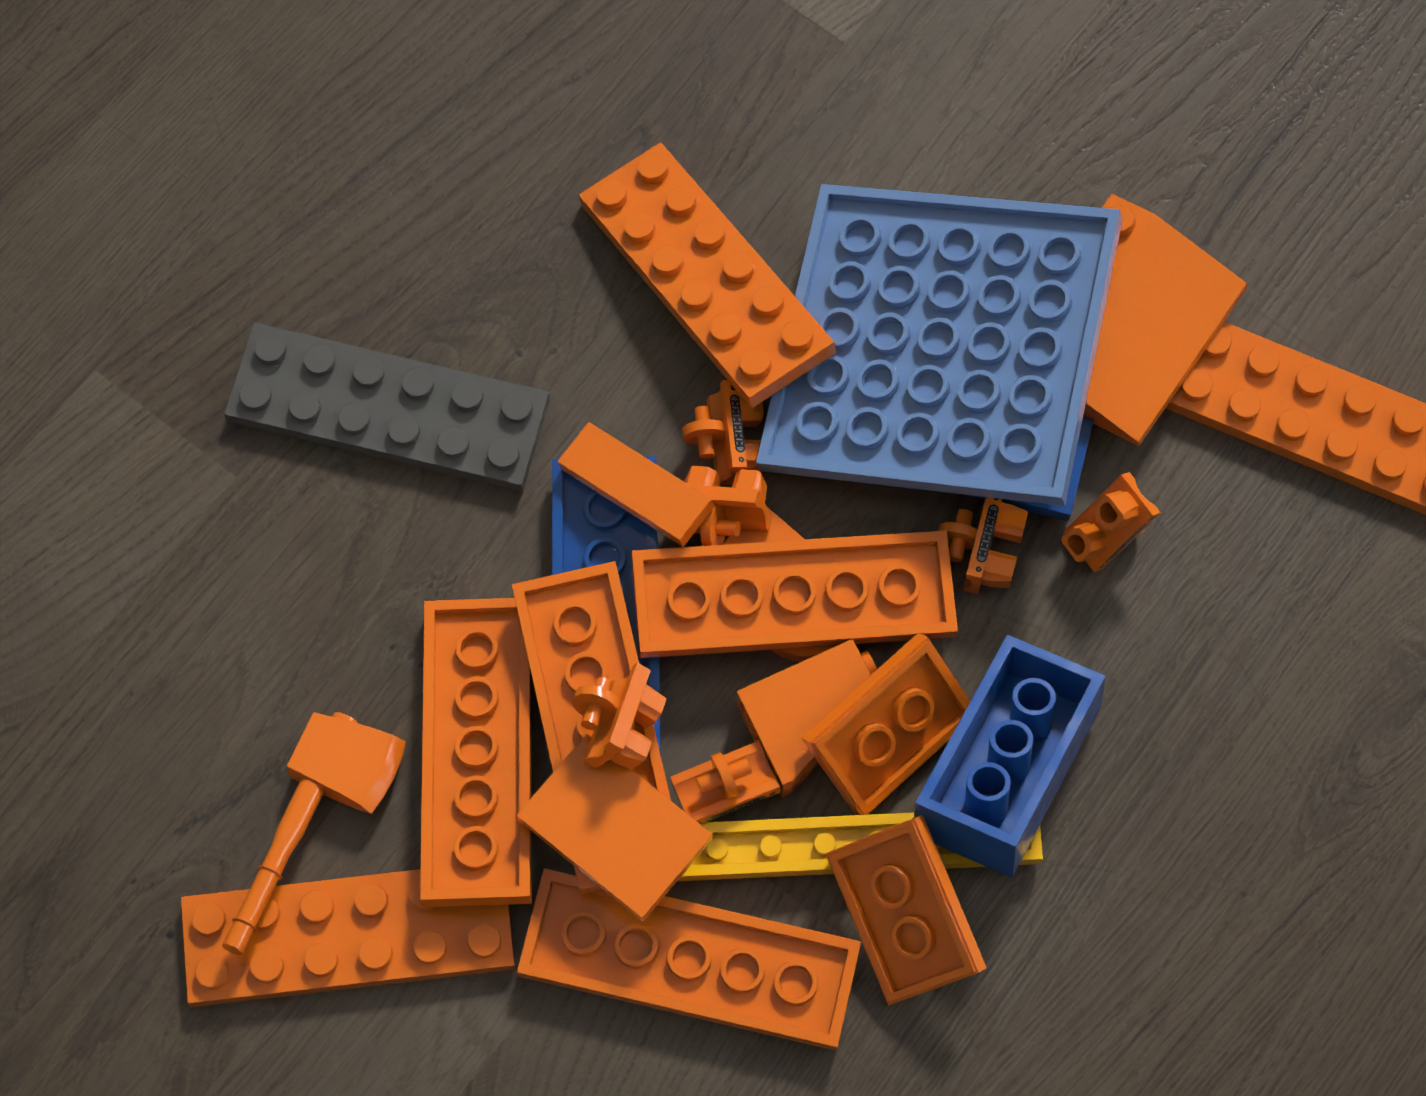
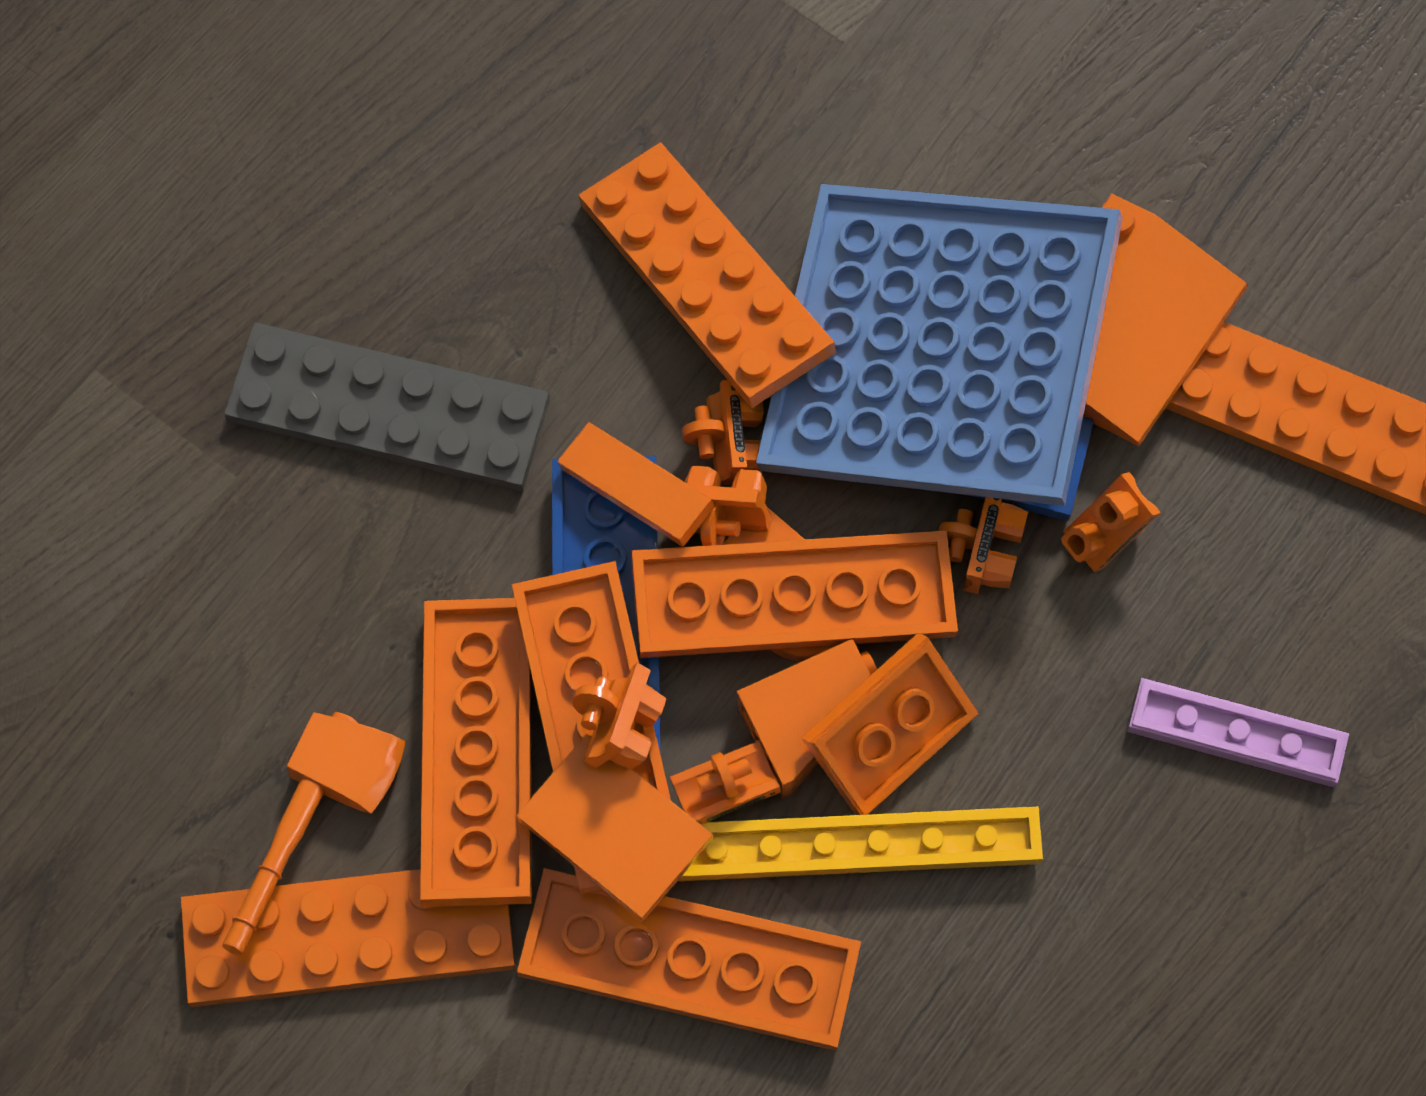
(906, 910): orange tile -> none
(1009, 754): blue brick -> none
(1238, 732): none -> lavender tile

